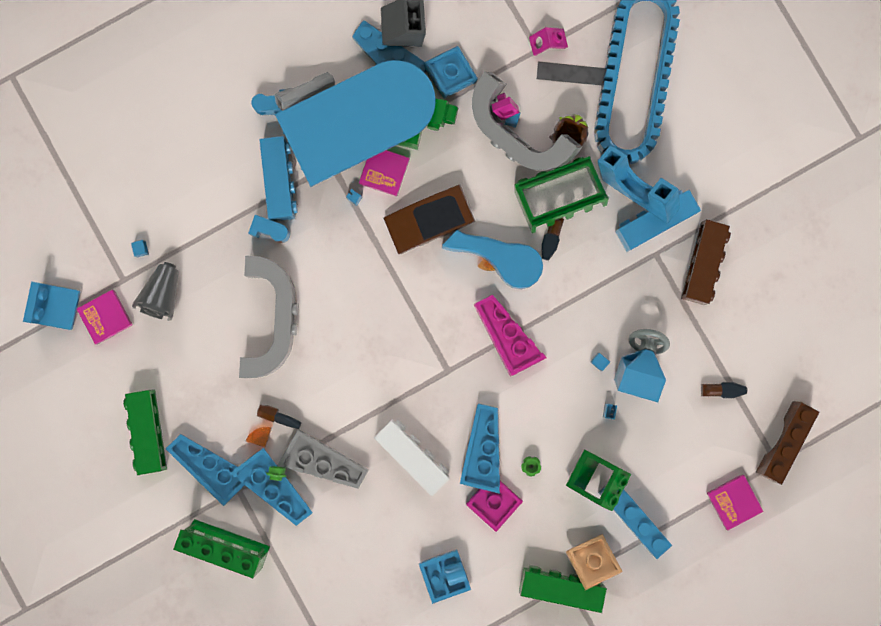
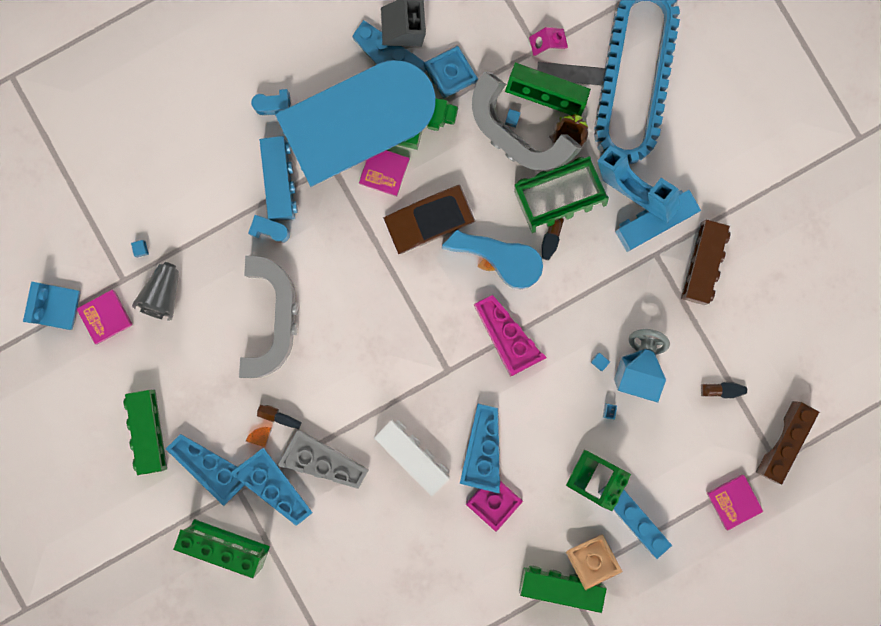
(276, 473): bright green plate -> none
(292, 96): light grey axle -> none
(355, 198): dark azure piece -> none
(444, 576): dark azure plate -> none
(505, 107): dark pink tile -> none
(531, 471): bright green plate -> none
(547, 90): none -> green brick

